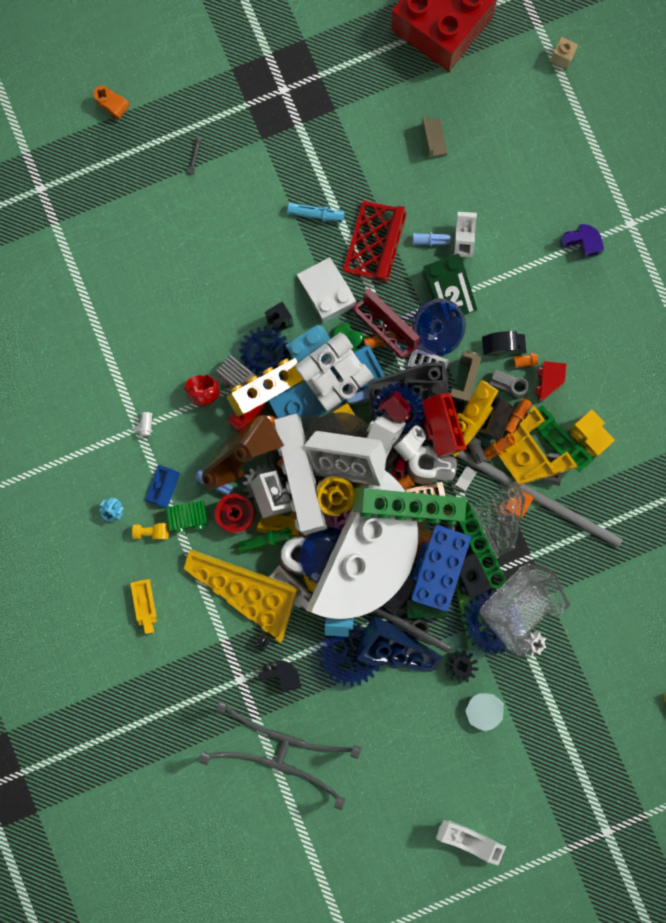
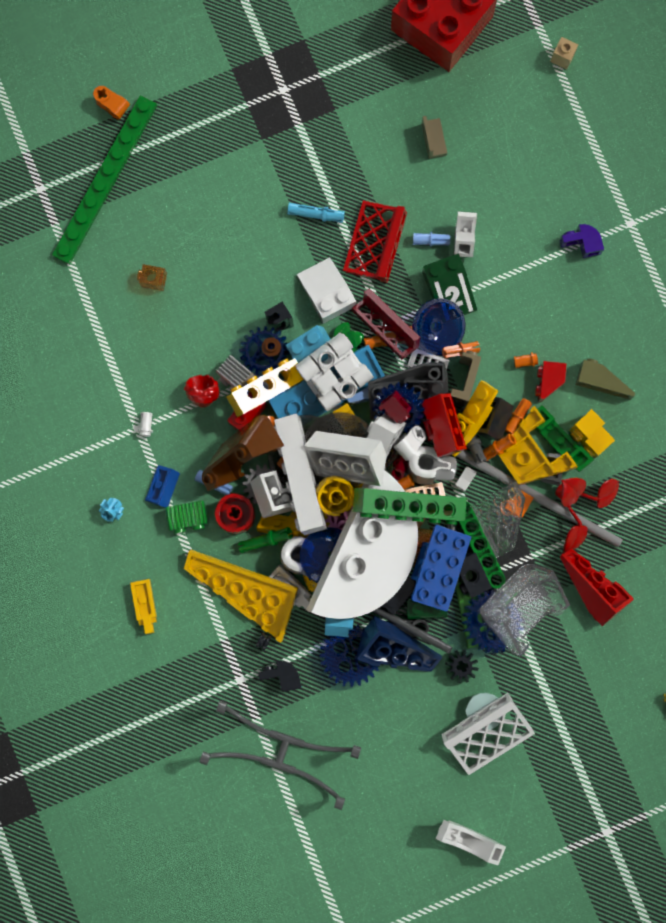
(104, 180): none -> green plate
(157, 532): yellow leg -> none
(158, 283): none -> clear orange brick
(191, 170): dark grey hinge -> none
(271, 353): none -> reddish brown plate
(456, 350): none -> orange axle
(482, 719): none -> white fence
(503, 343): black brick -> none
(507, 382): light grey piece -> none
(539, 643): white gear -> none
(569, 493): none -> red plant
(598, 593): none -> red wedge
(599, 378): none -> olive slope

